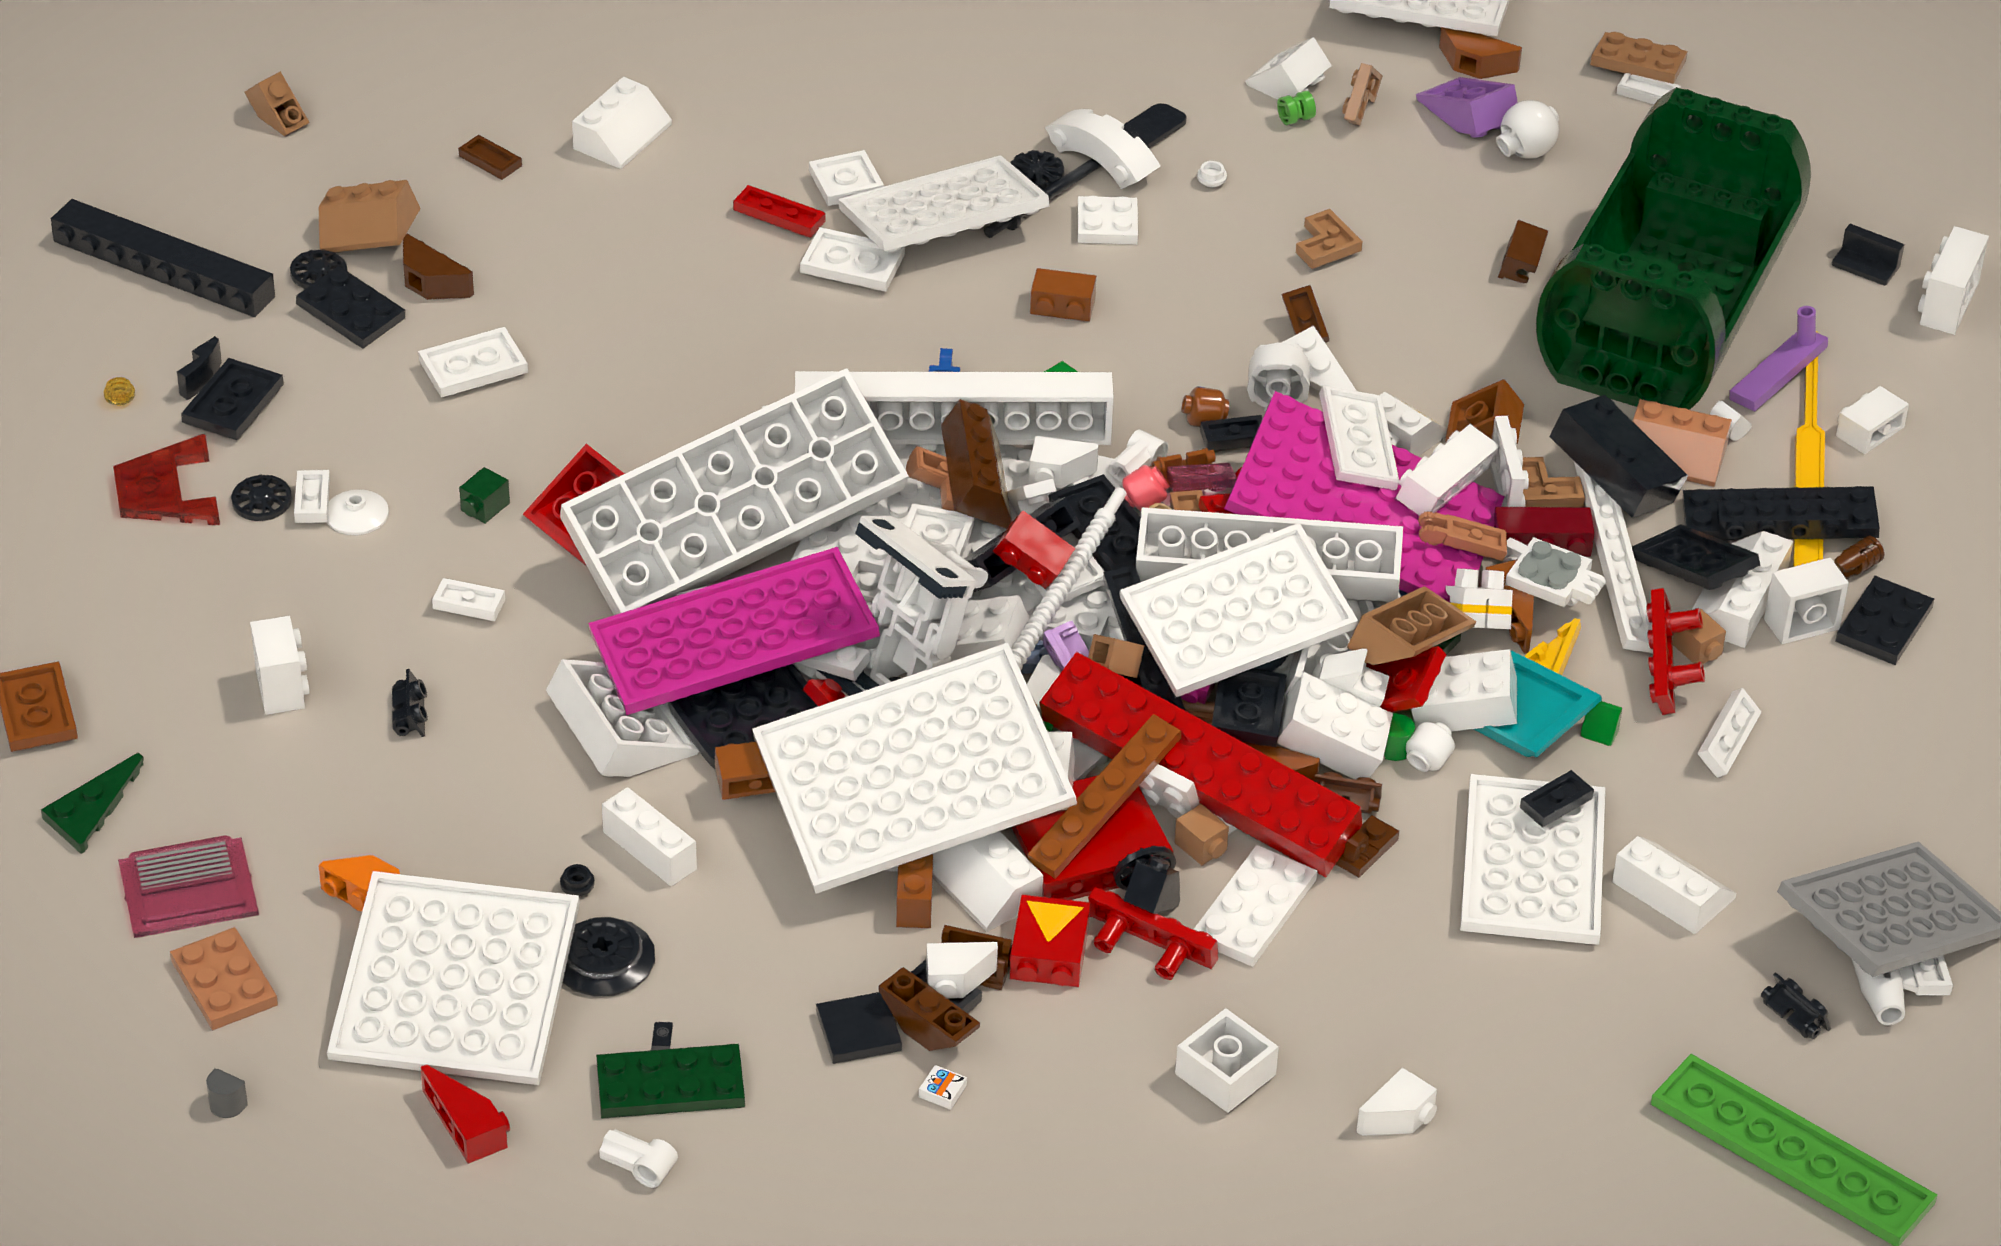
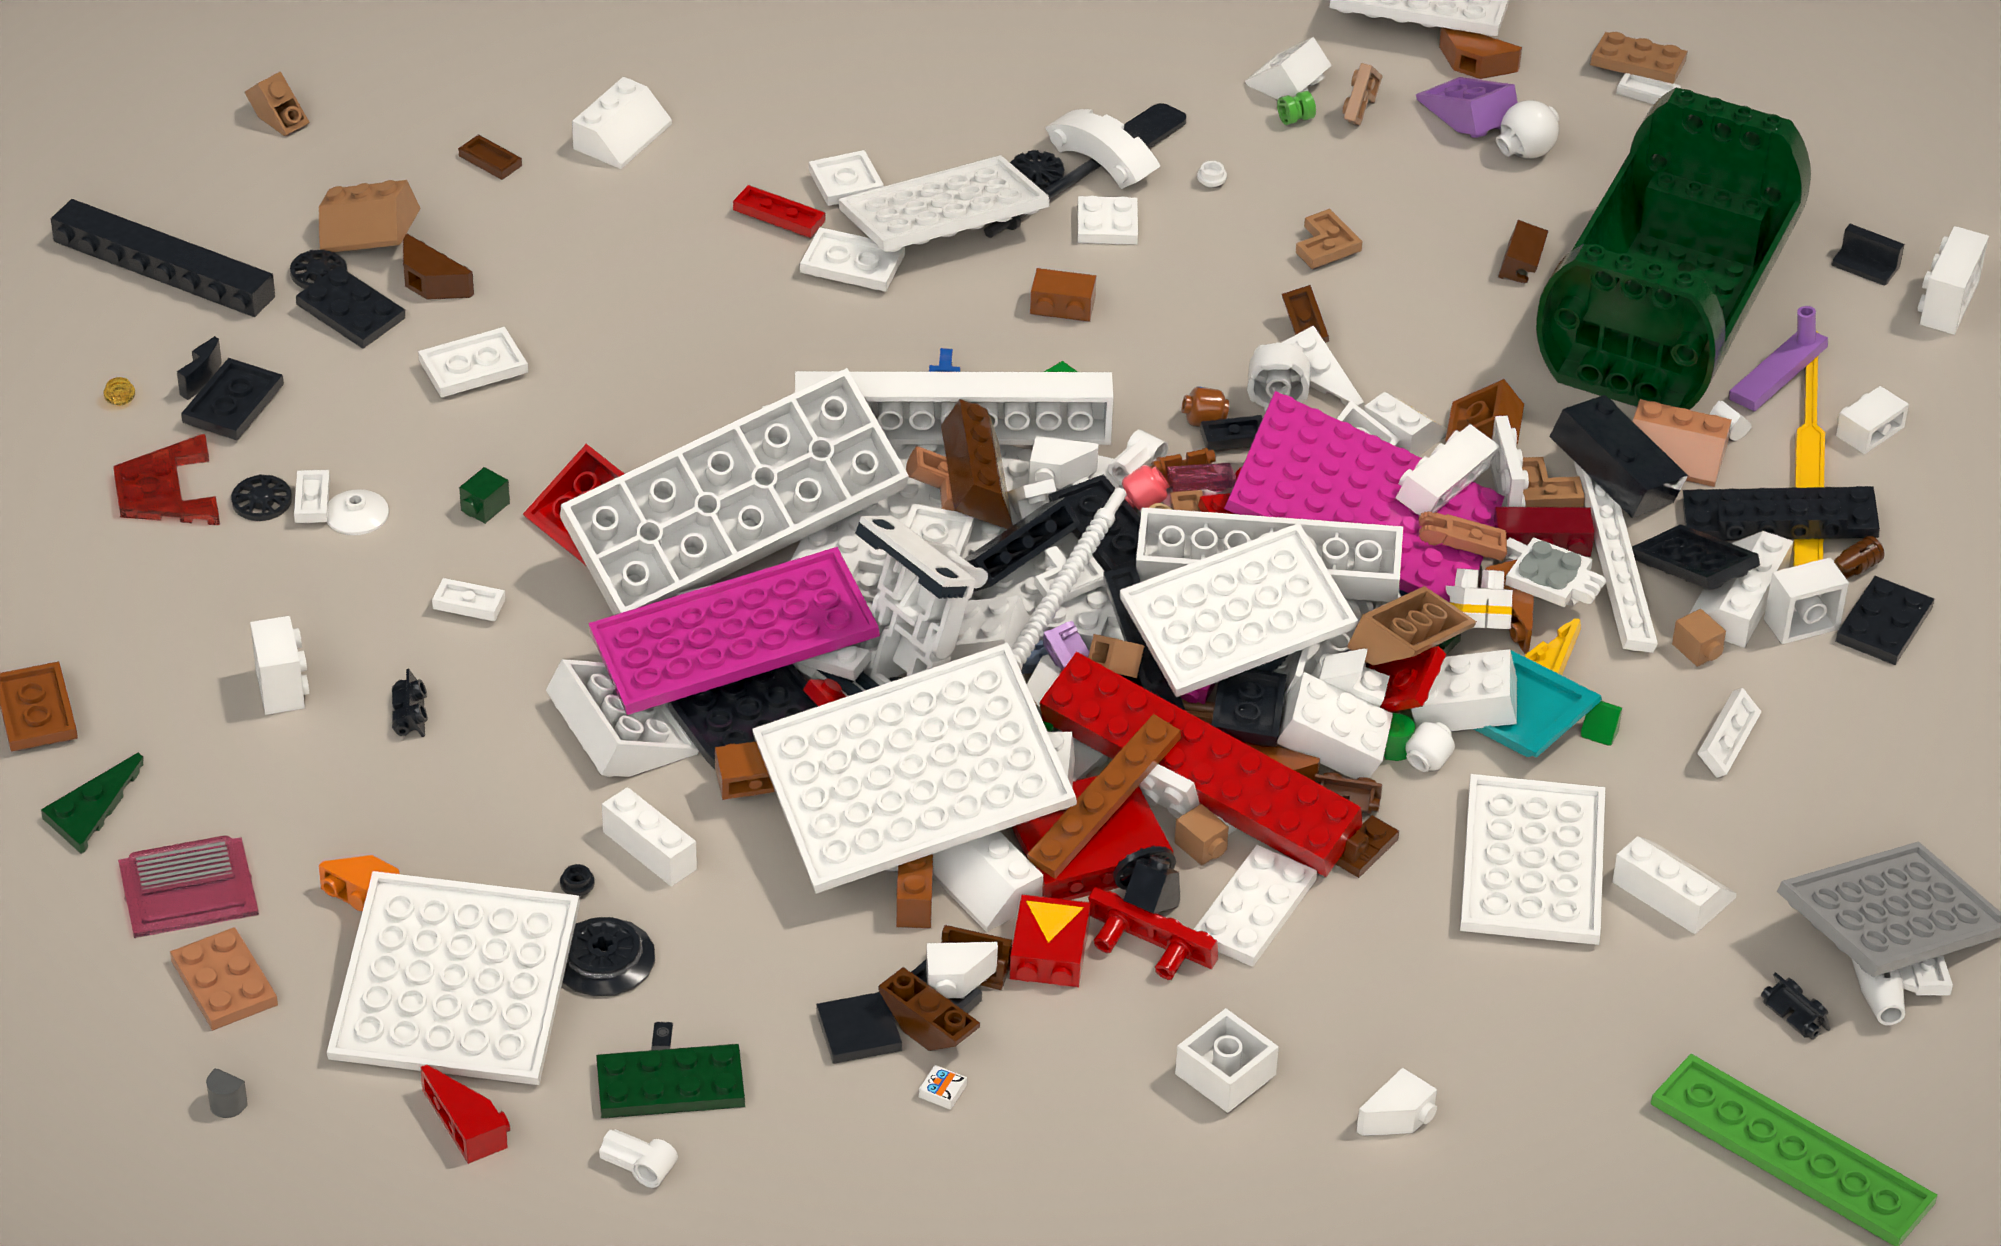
(1033, 549): brick -> none
(1359, 437): white tile -> none
(1556, 798): black plate -> none
(1660, 640): red plate -> none

